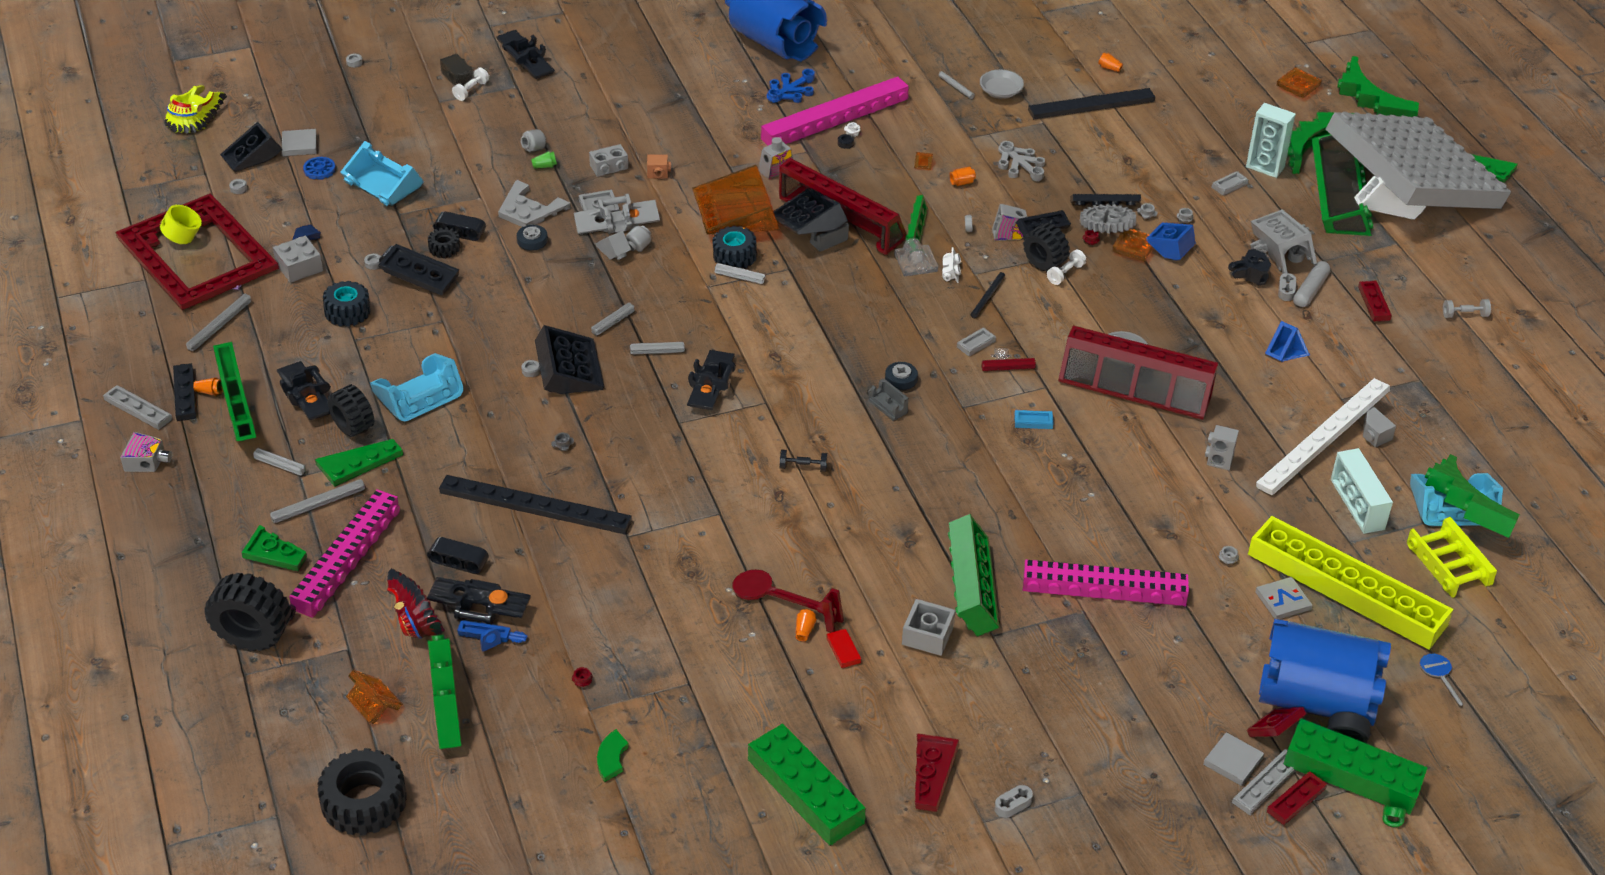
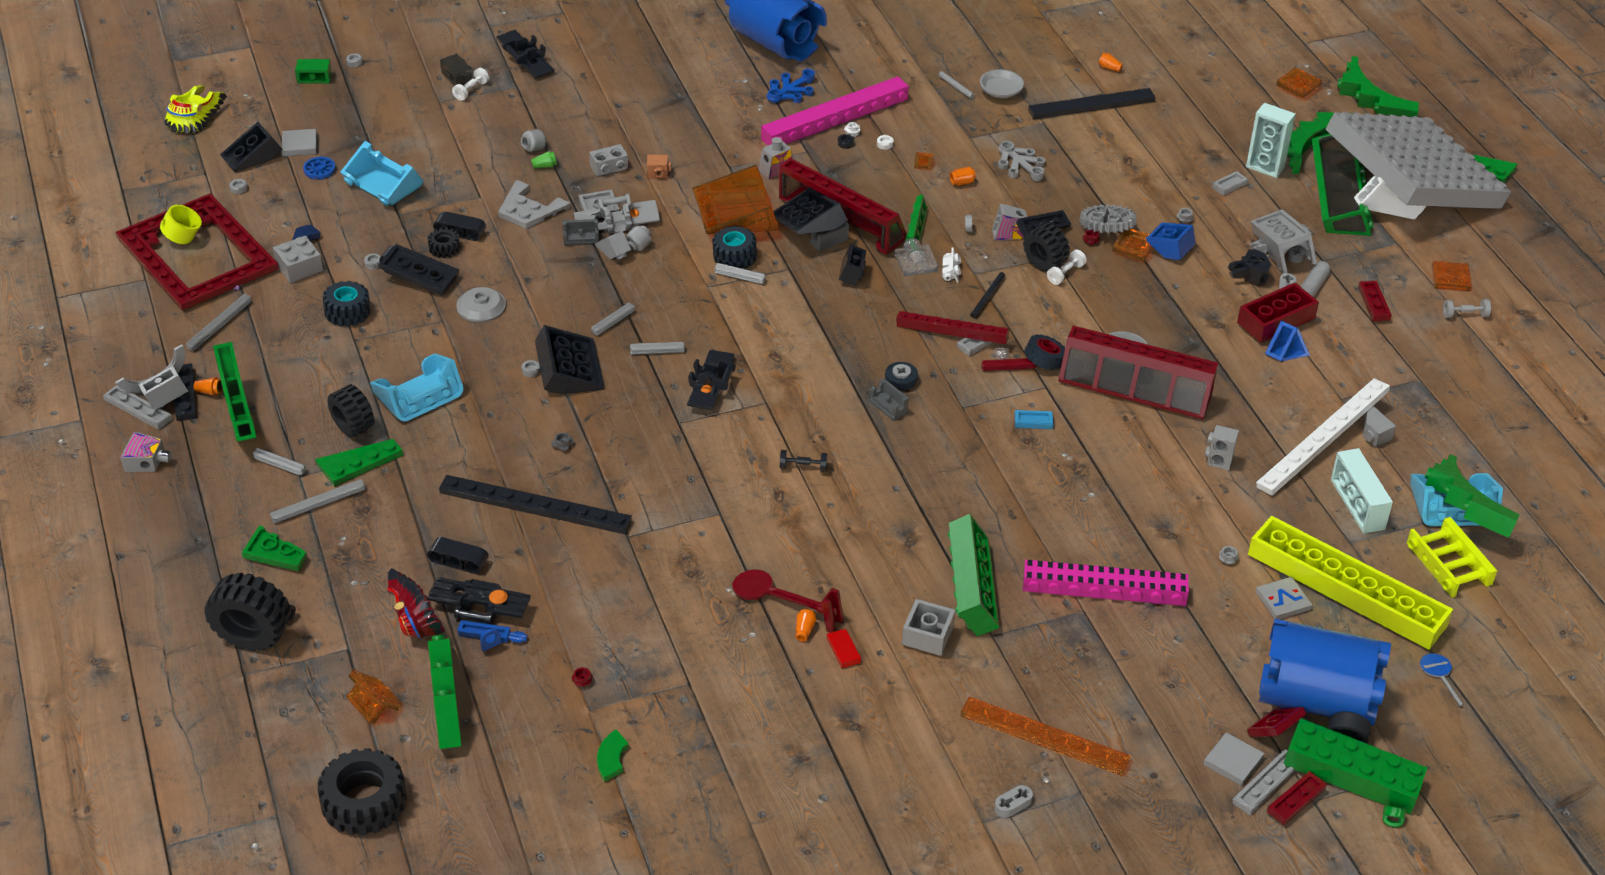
(161, 387): none -> light grey piece
(299, 388): black piece -> none
(313, 71): none -> green brick
(344, 553): dark pink brick -> none
(481, 304): none -> light grey piece
(532, 237): black wheel -> none
(580, 231): none -> dark grey hinge
(806, 784): green brick -> none
(853, 265): none -> black brick
(885, 142): none -> white tile
(933, 768): dark red wing -> none
(952, 327): none -> dark red piece
(1045, 352): none -> black wheel
(1046, 736): none -> clear orange plate
(1097, 199): black plate -> none
(1147, 210): light grey plate -> none
(1286, 304): none -> dark red brick
(1451, 276): none -> clear orange plate

